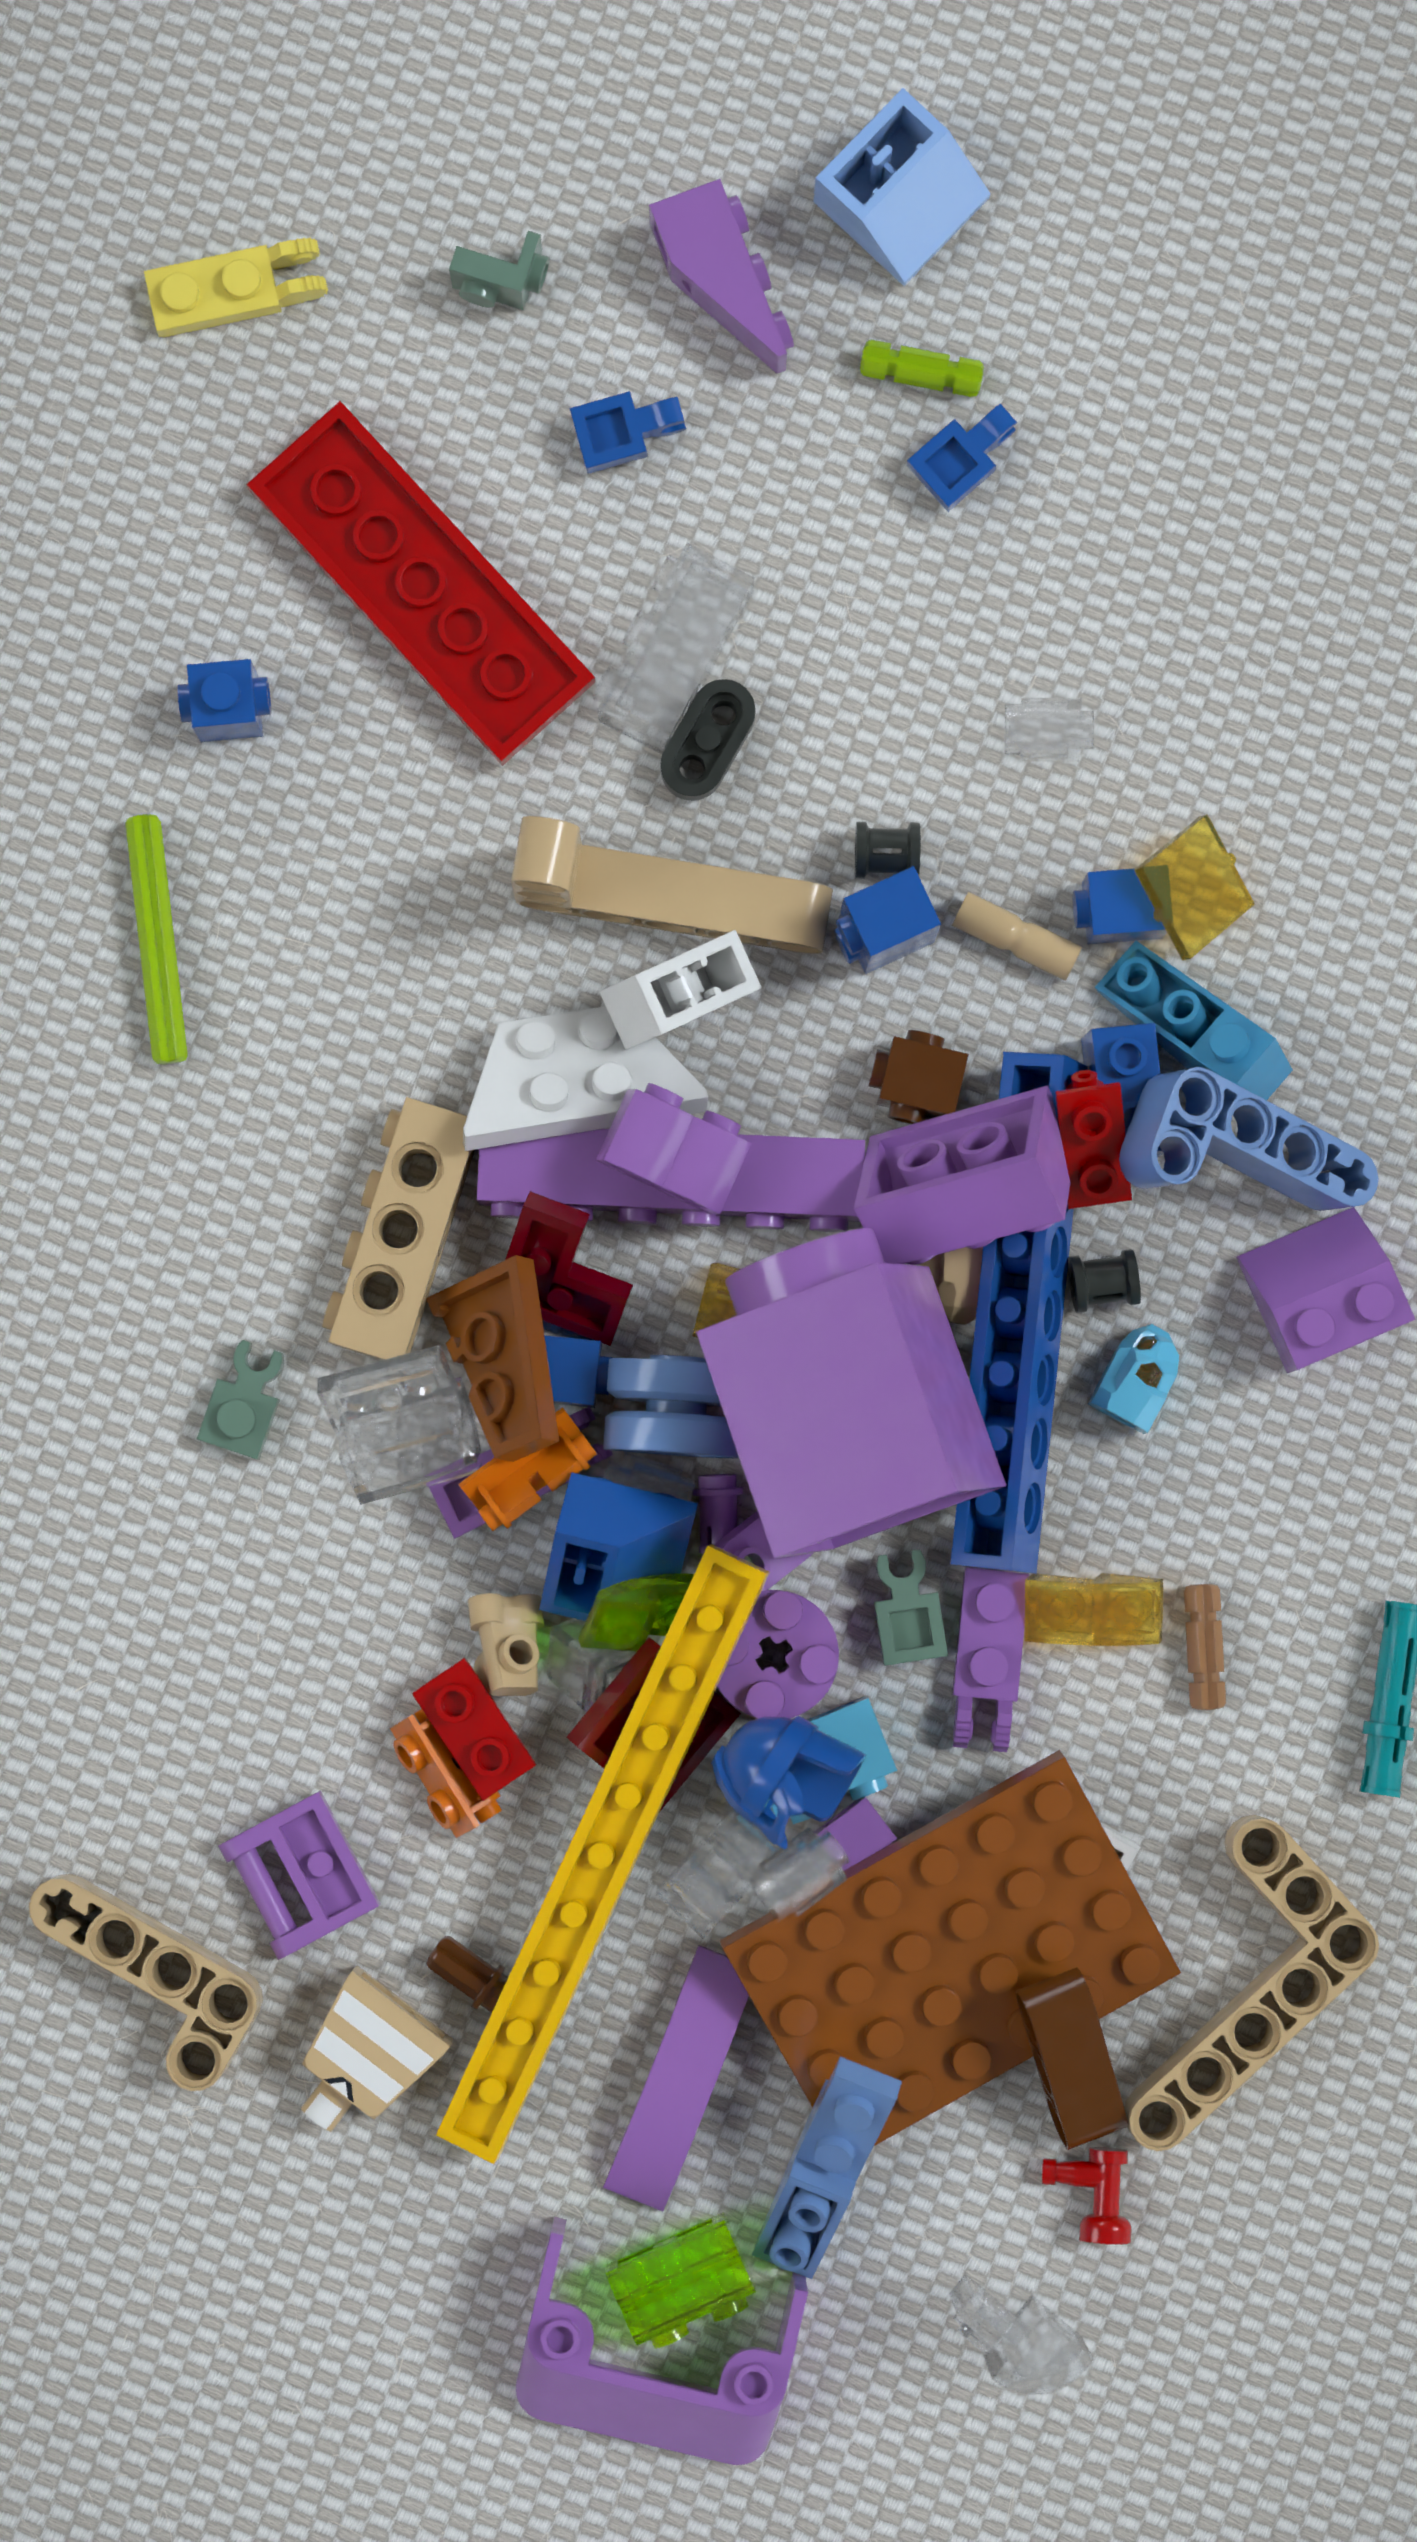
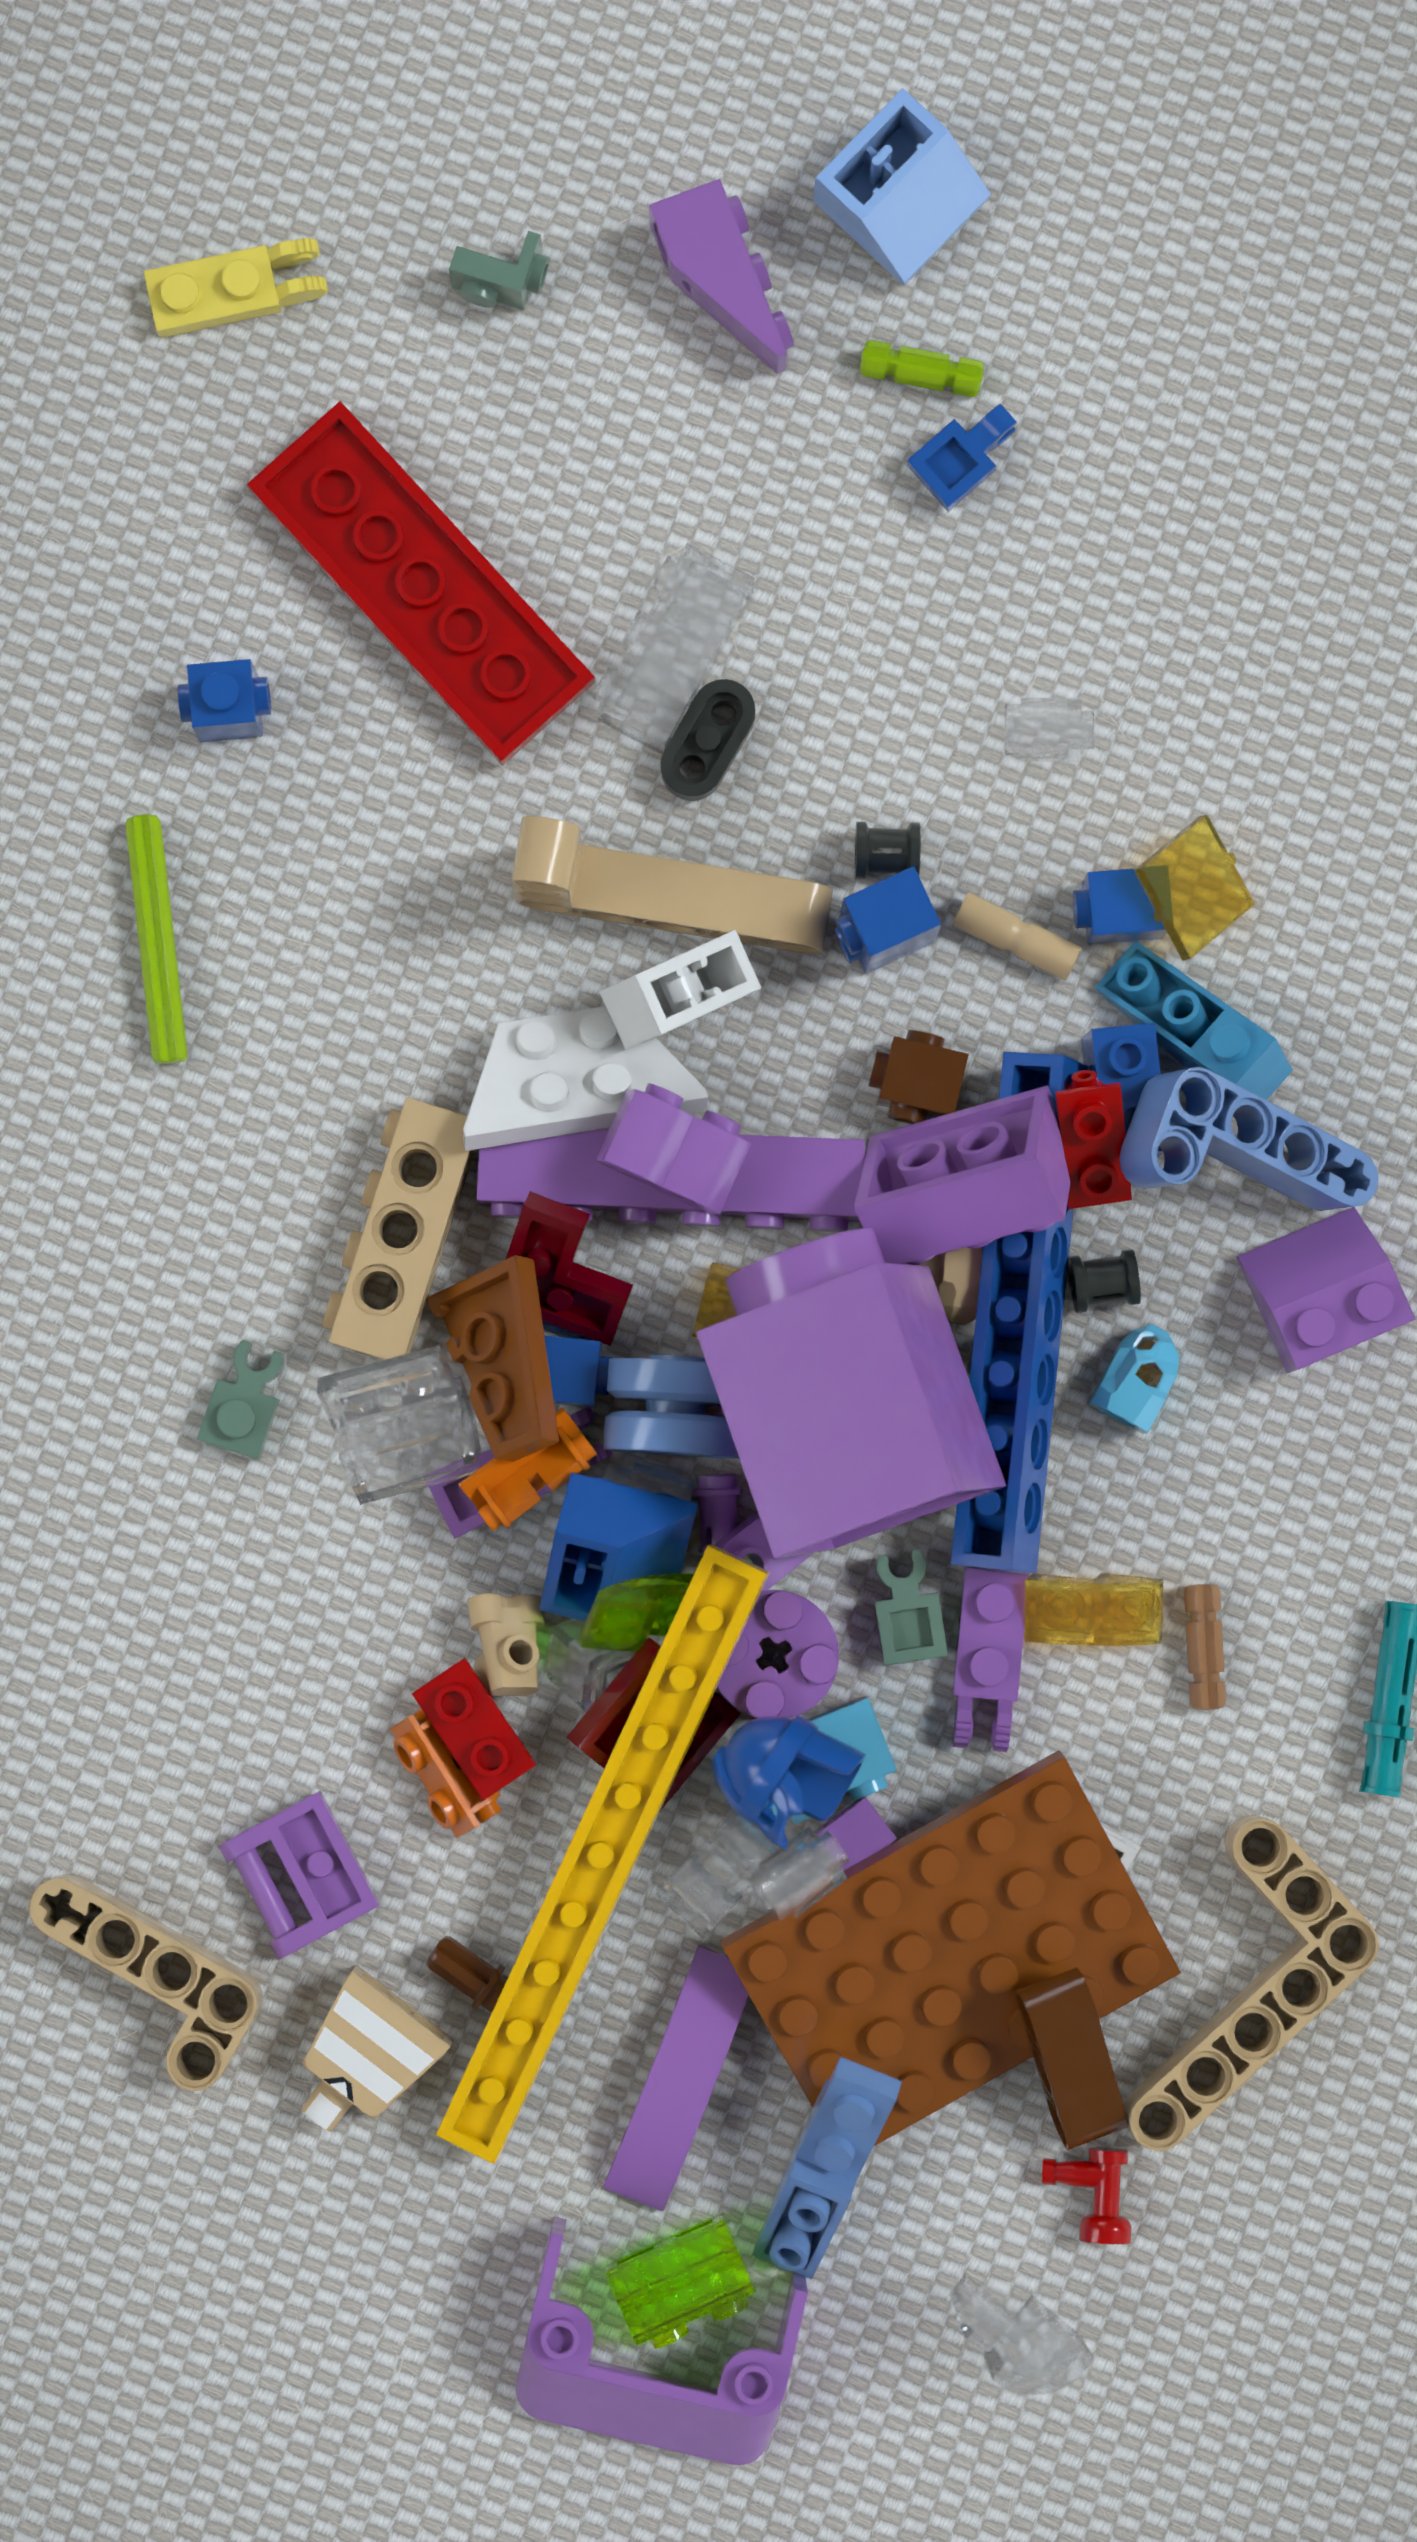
(614, 431): blue plate -> none

